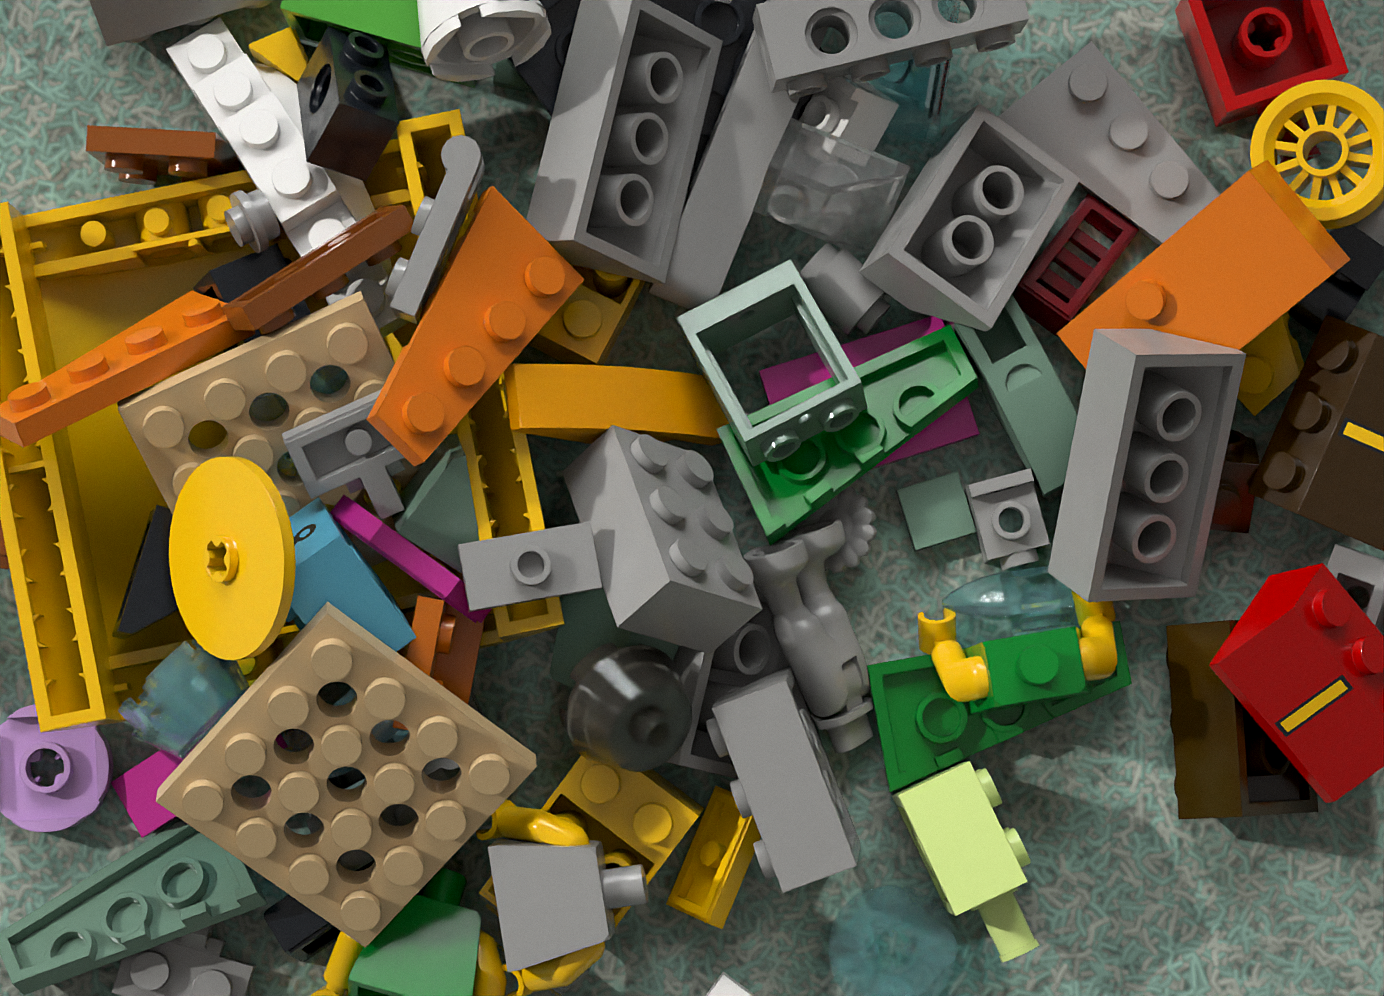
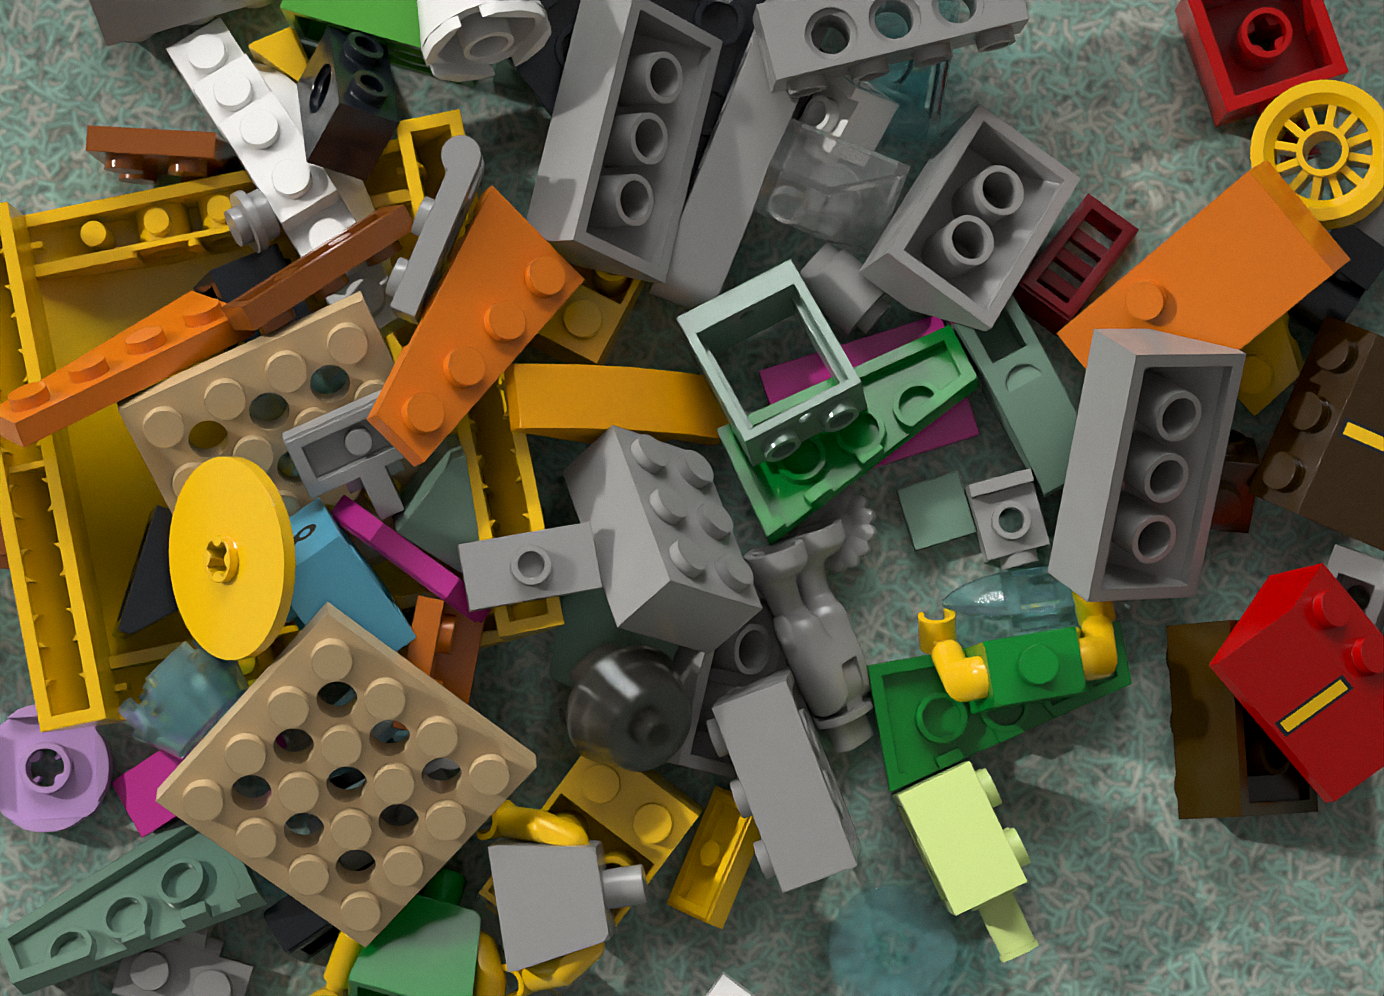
(1113, 143): light grey wing -> none

